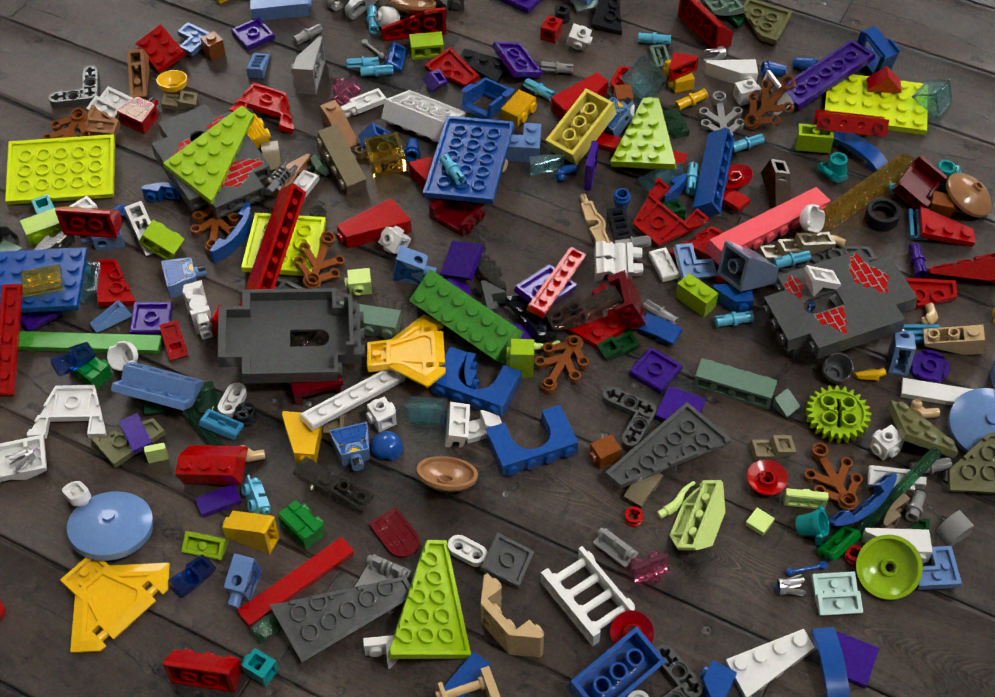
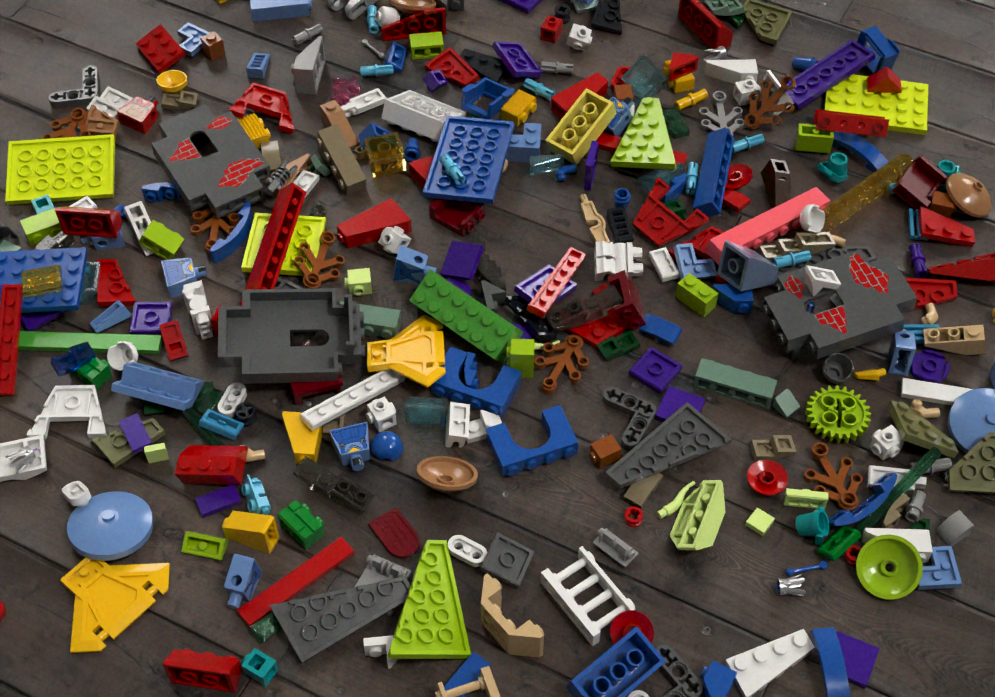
(138, 72): medium nougat slope -> none
(193, 576): clear blue slope -> none
(207, 159): lime wing -> none
(253, 34): dark purple tile -> none
(358, 62): medium azure axle -> none
(642, 241): light grey axle -> none
(650, 568): clear pink hips -> none
(653, 55): sand green tile -> none
(654, 38): medium azure pin -> none
(656, 310): light grey axle -> none
(734, 318): medium azure pin -> none
(775, 68): blue cone -> none
(836, 593): light aqua slope -> none
(885, 205): black tyre -> none
(934, 96): clear light blue slope -> none

